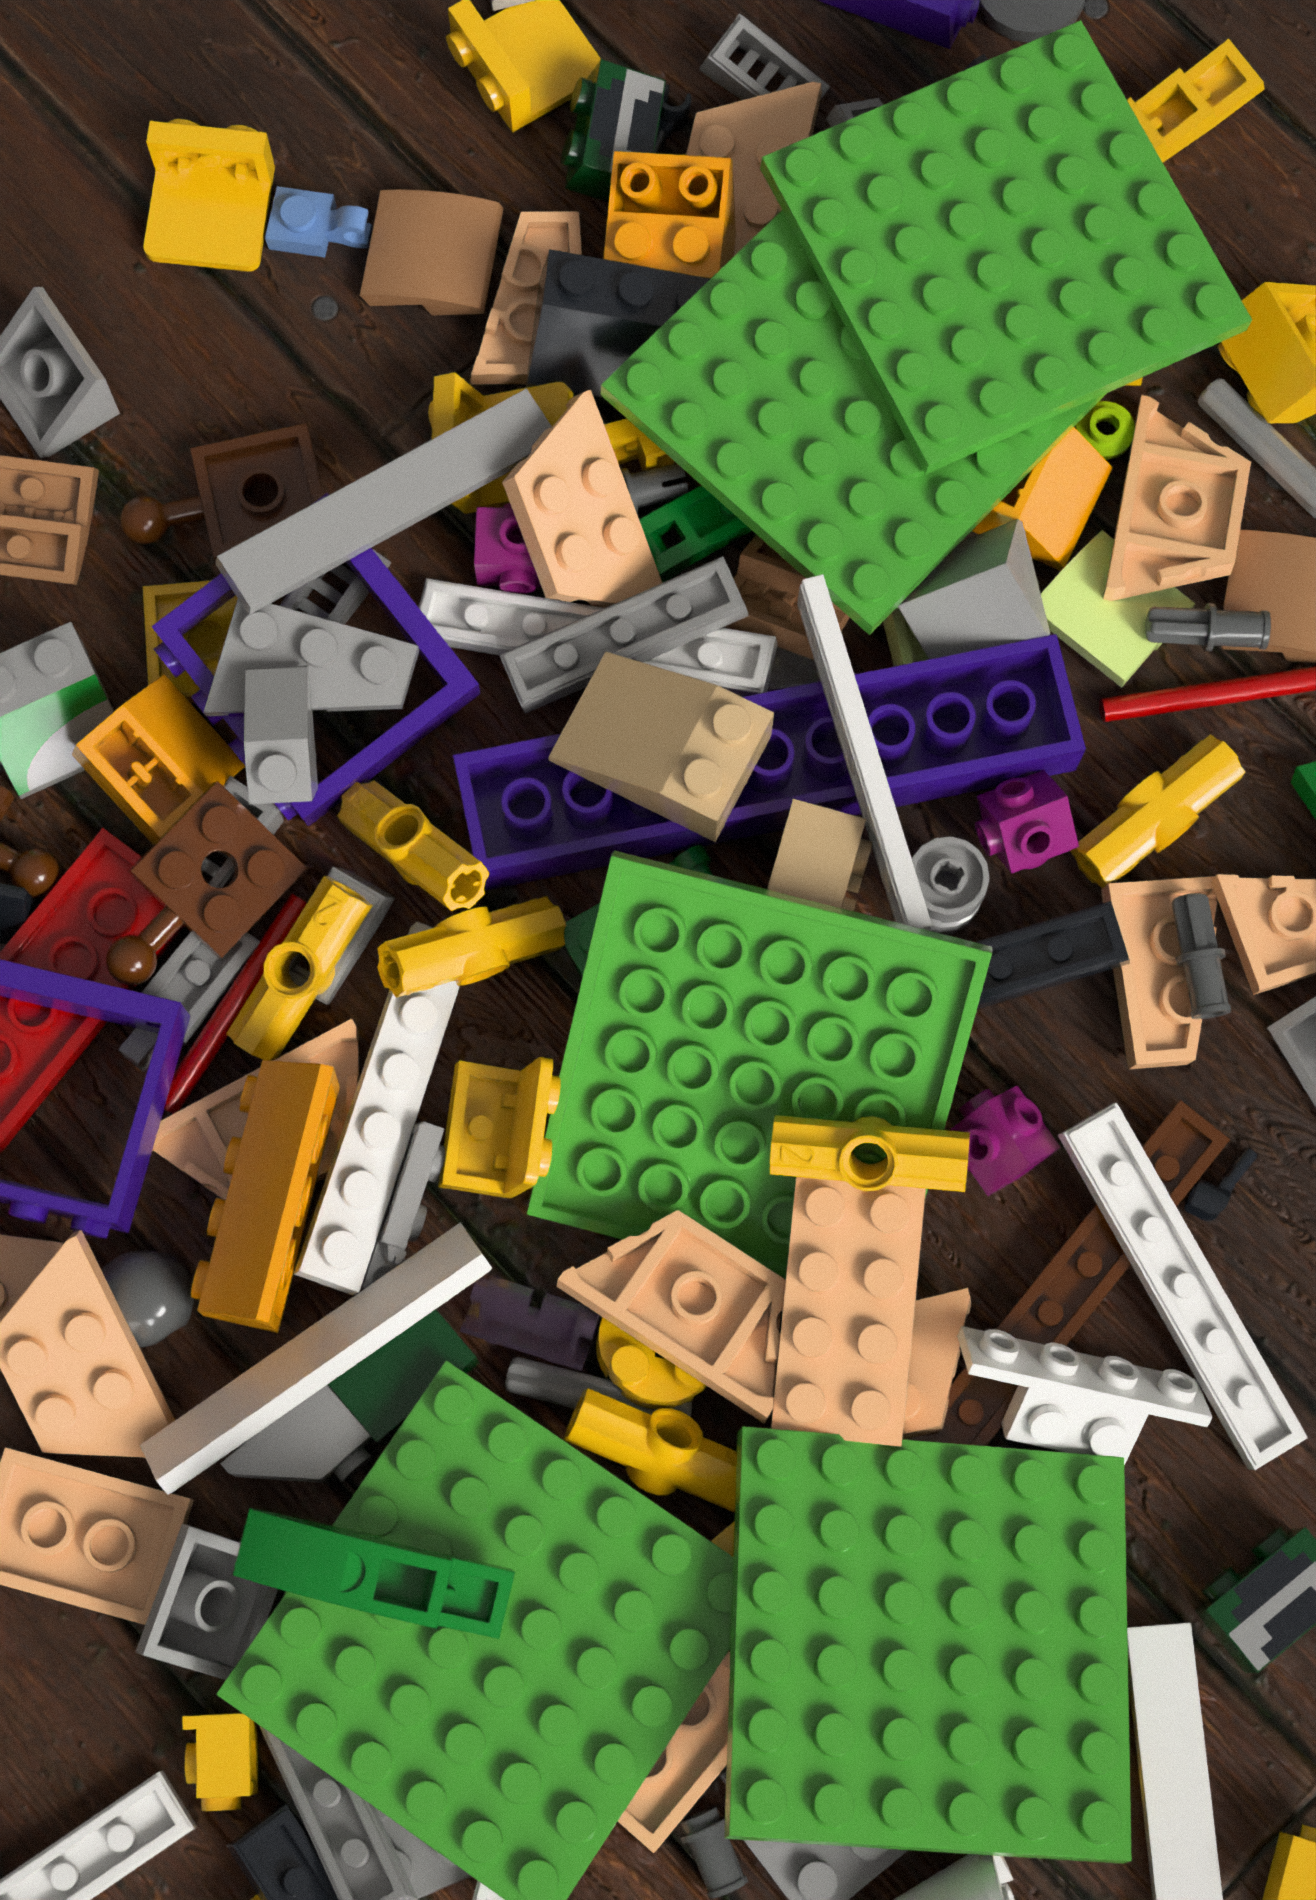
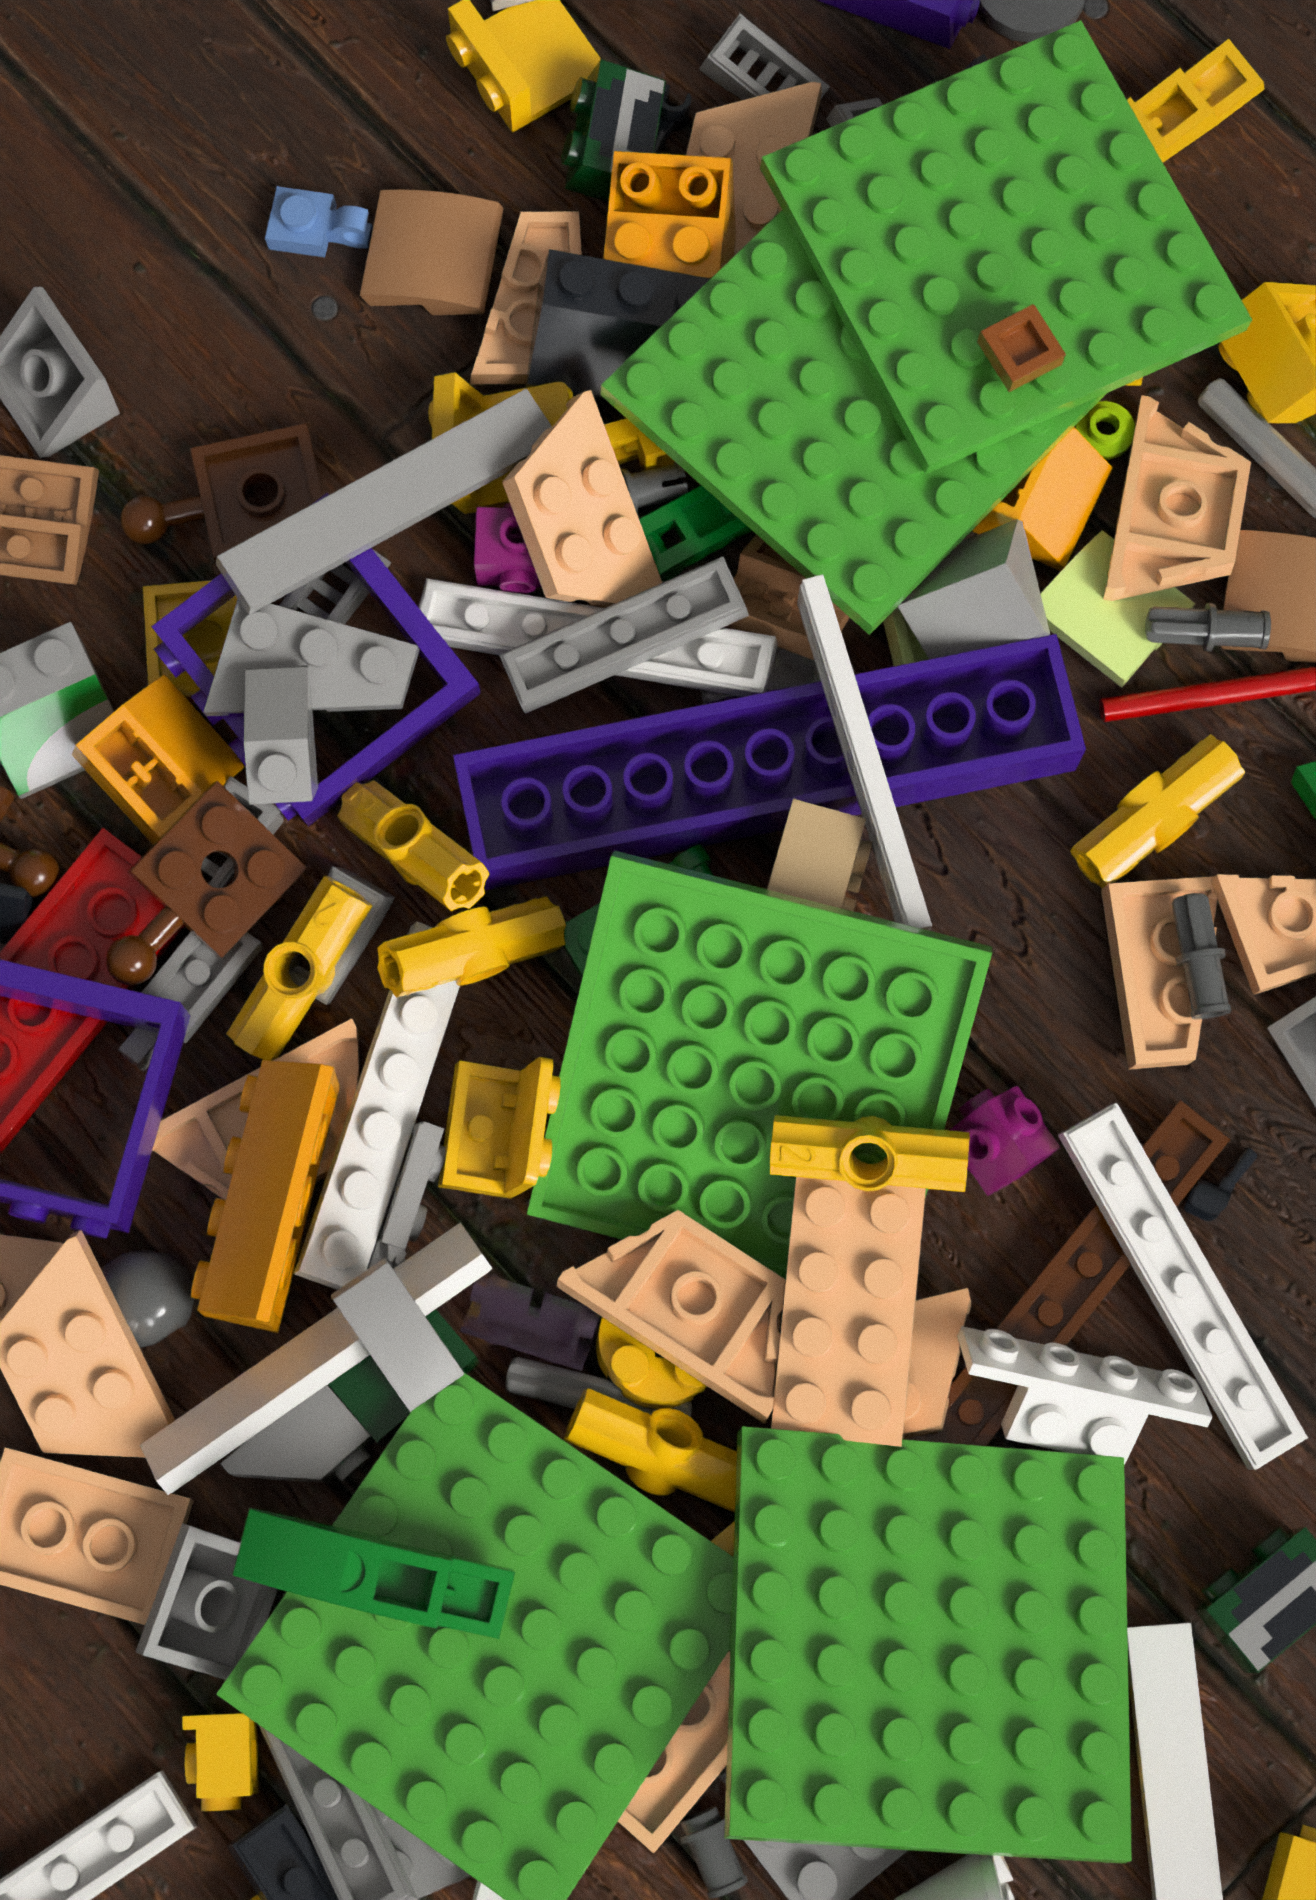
(208, 195): yellow bracket -> none
(214, 1032): red bar -> none
(397, 1334): none -> light grey slope
(664, 741): tan slope -> none
(951, 881): light grey wheel -> none
(1021, 347): none -> dark orange plate
(1026, 822): magenta brick -> none
(1053, 953): black tile -> none

